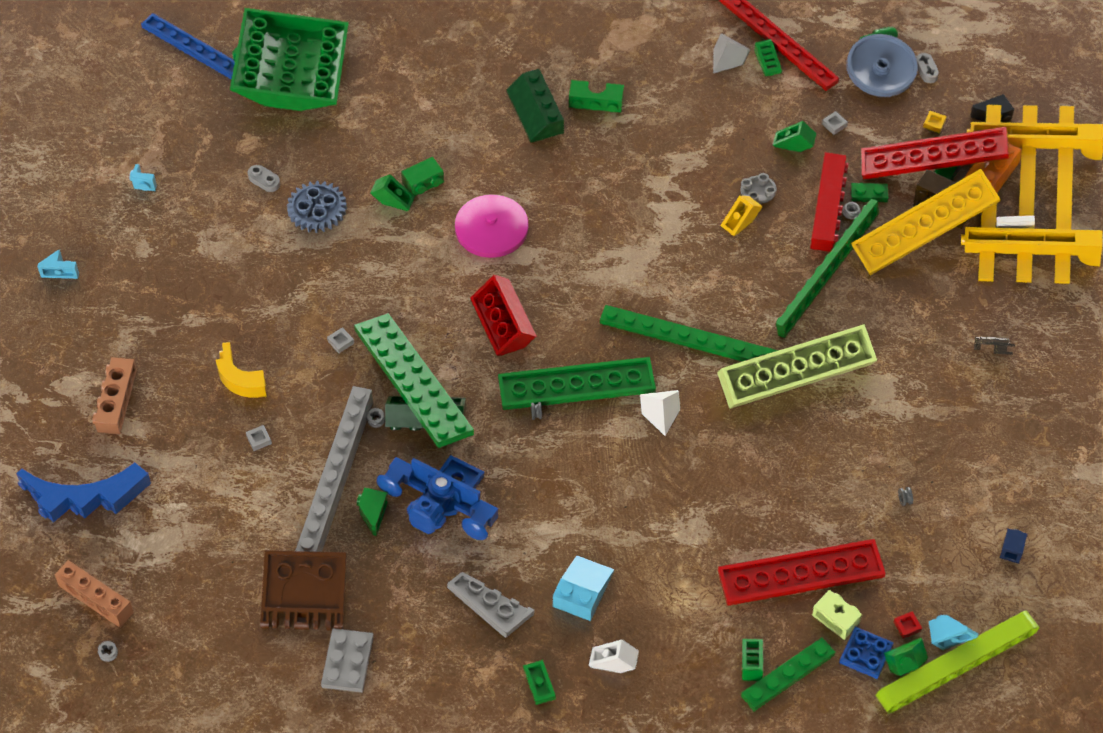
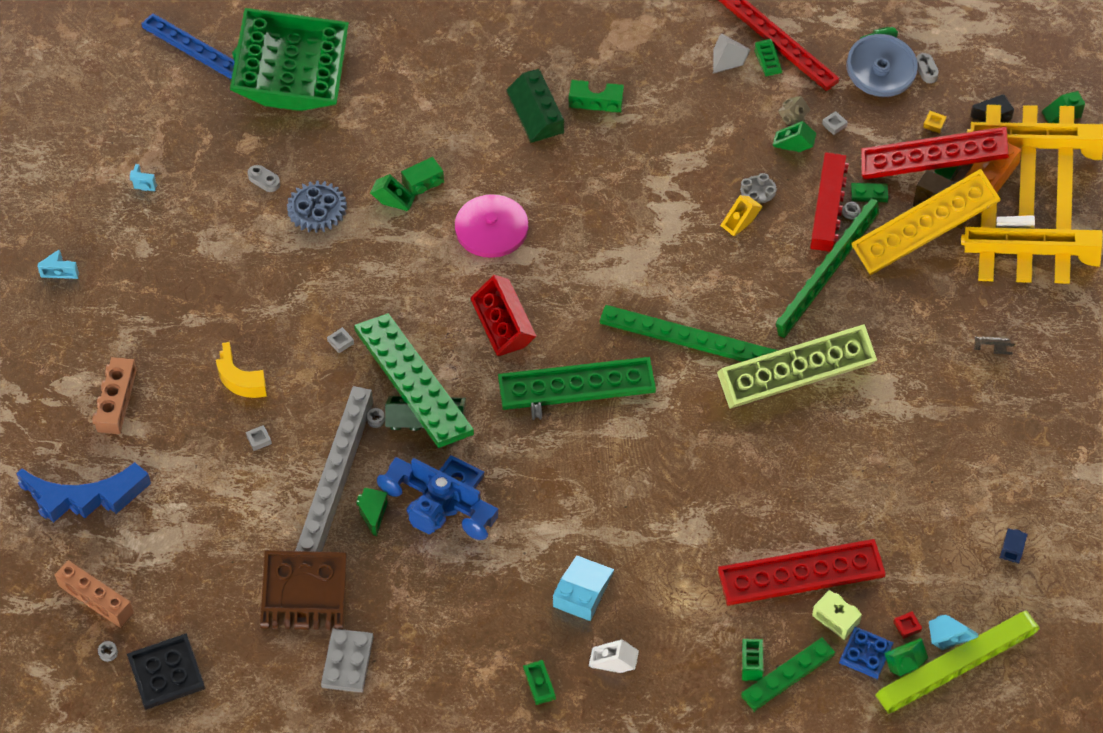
(166, 671): none -> black plate
(497, 610): light grey wing -> none
(660, 408): white slope -> none
(794, 110): none -> dark tan brick
(905, 496): dark grey bush -> none
(1051, 112): none -> green slope

